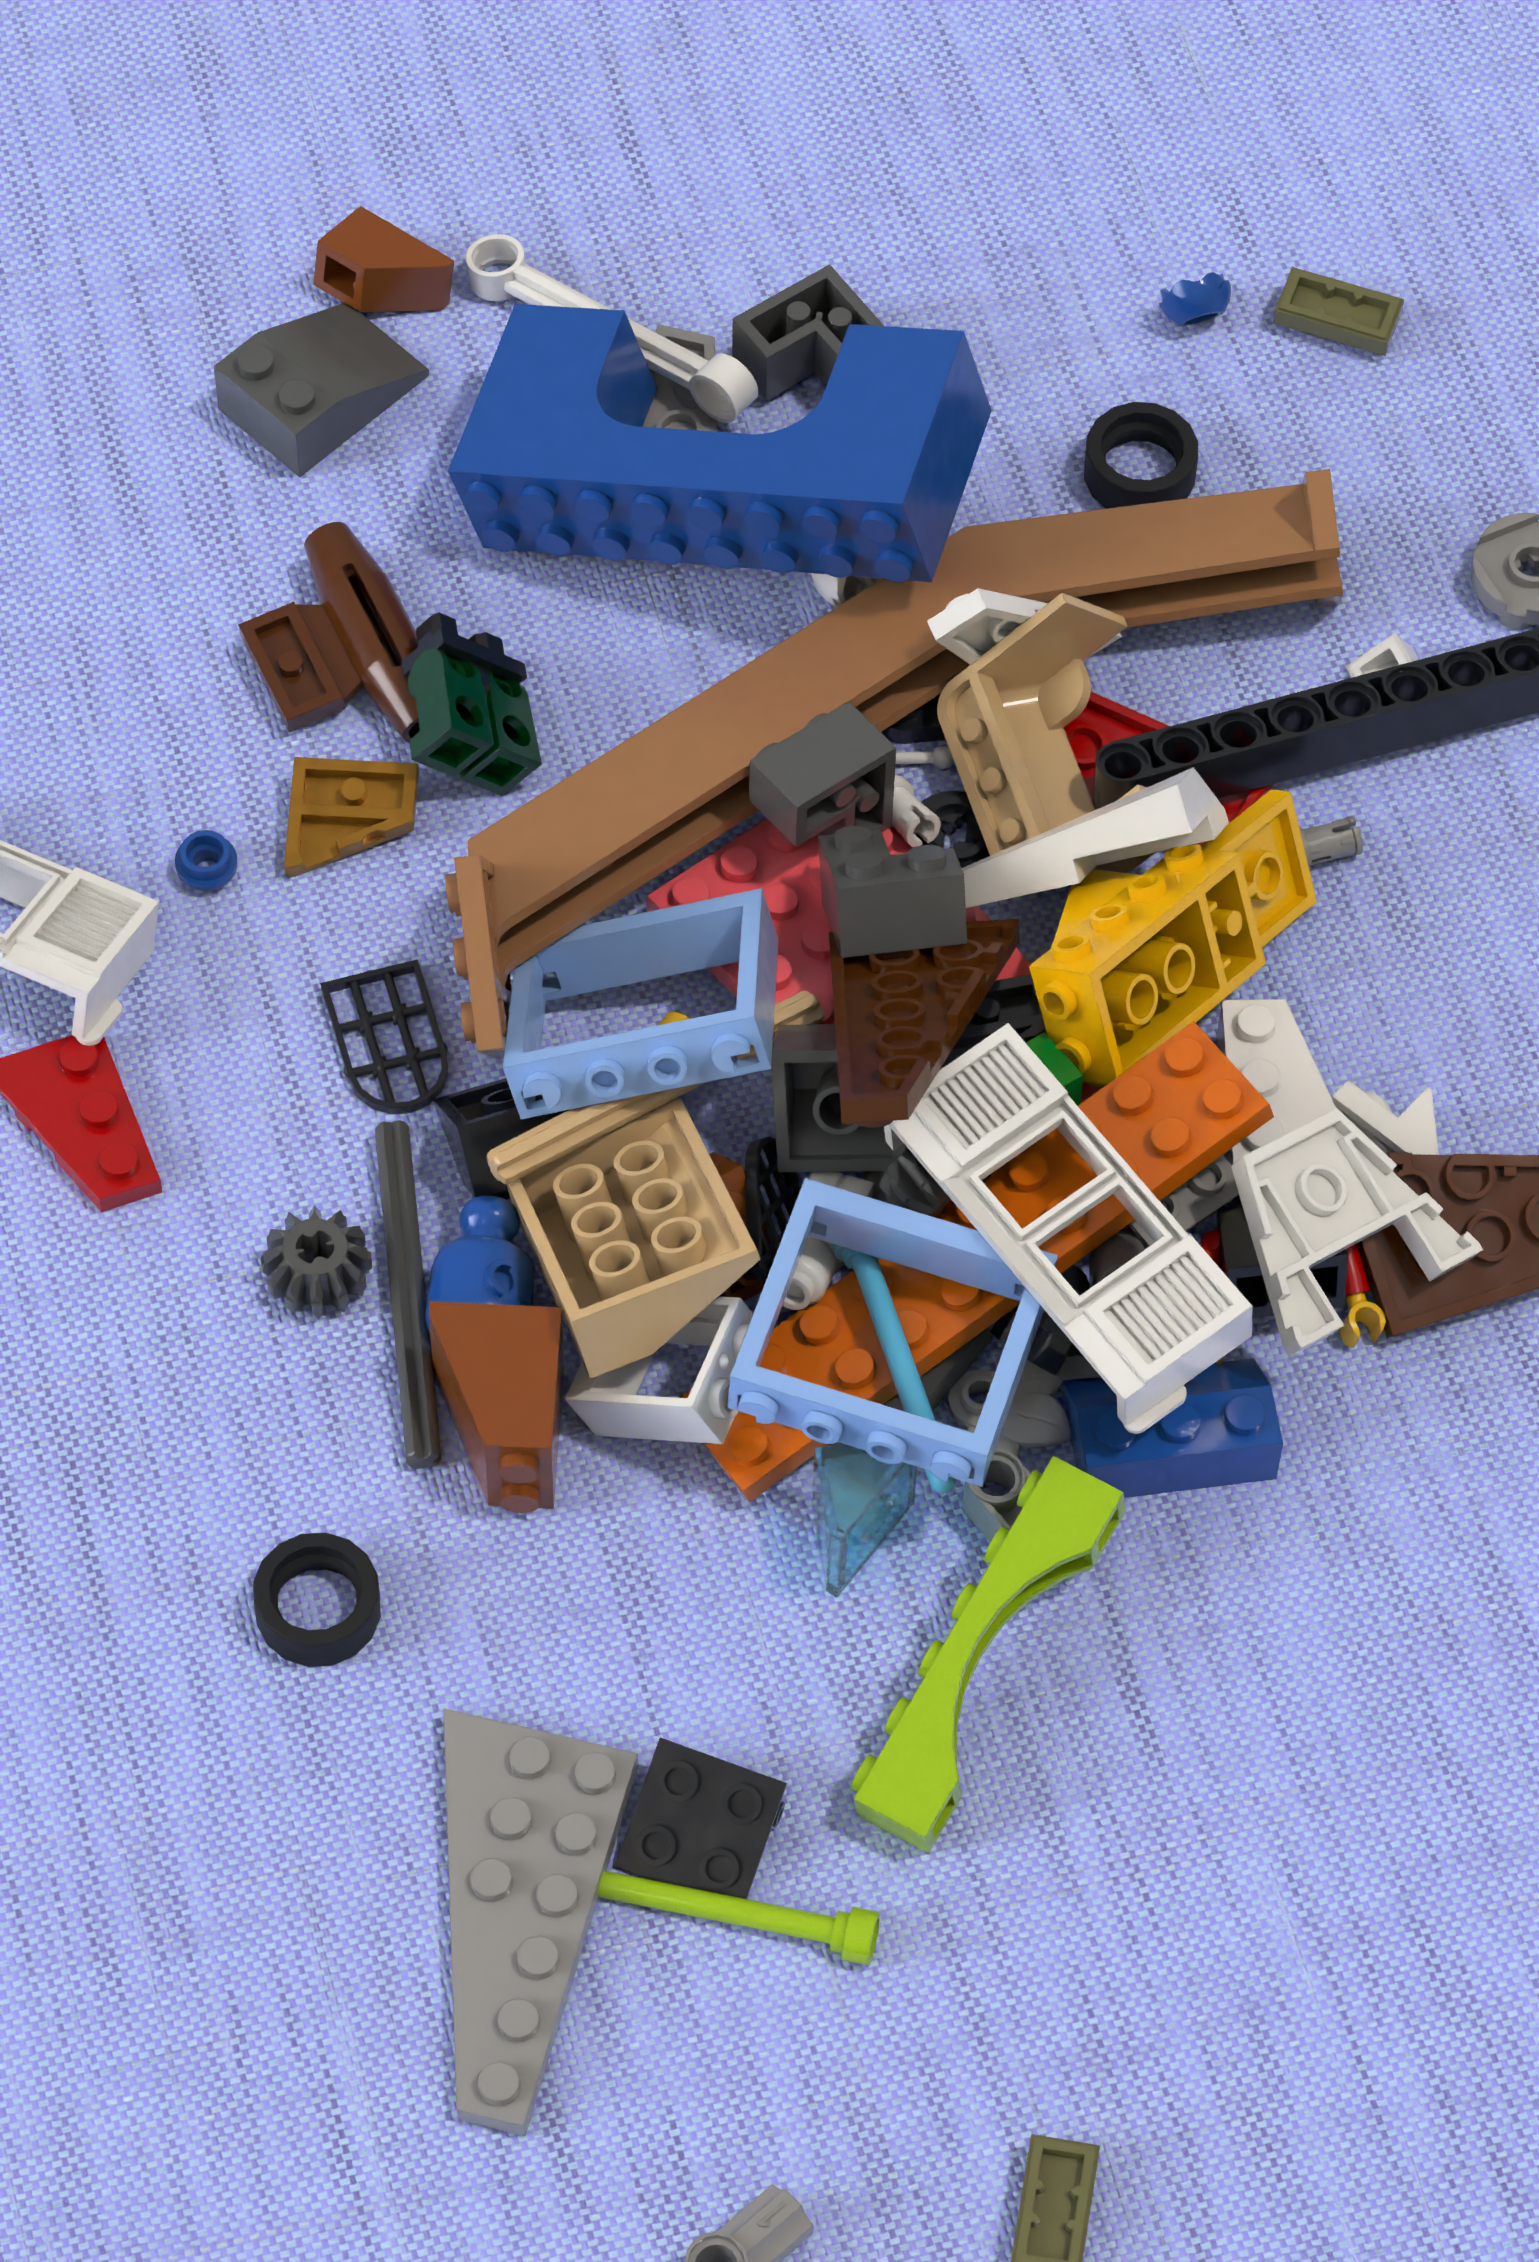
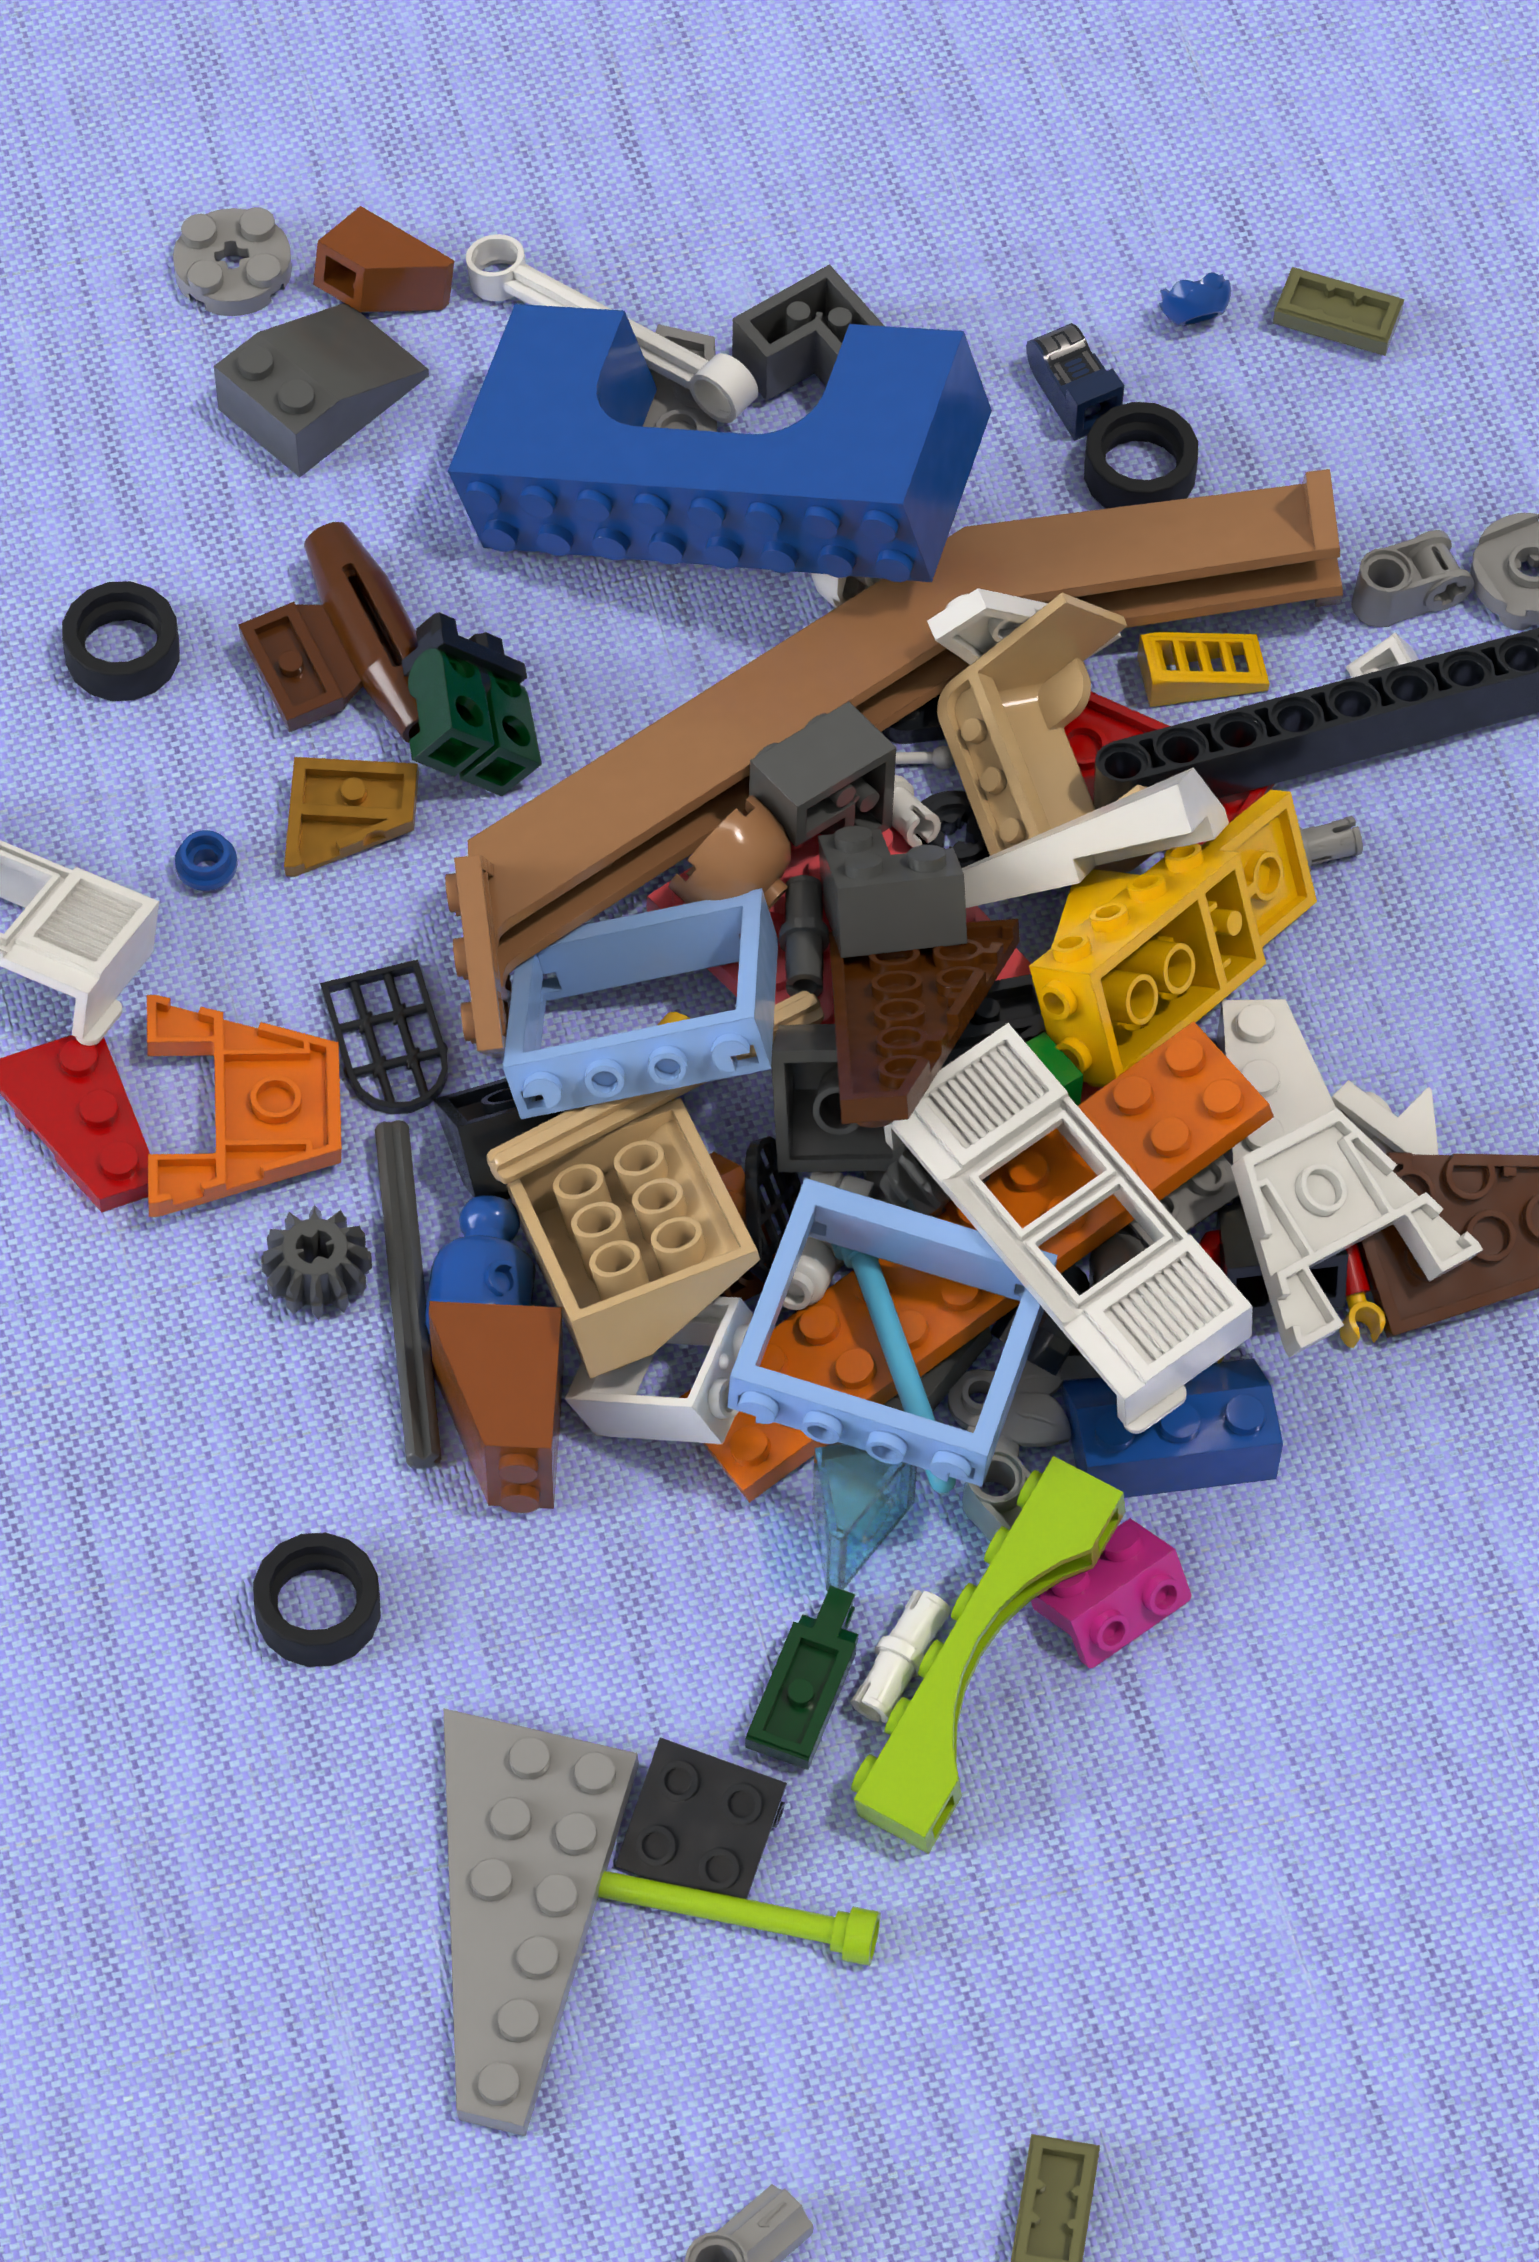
(120, 603): none -> black tyre
(228, 233): none -> light grey plate
(271, 1106): none -> orange wing
(738, 858): none -> medium nougat cylinder
(804, 935): none -> dark grey pin
(805, 1683): none -> dark green hinge
(900, 1655): none -> white pin
(1073, 378): none -> dark blue leg
(1120, 1598): none -> dark pink bracket
(1183, 685): none -> yellow slope
(1409, 580): none -> light grey piece

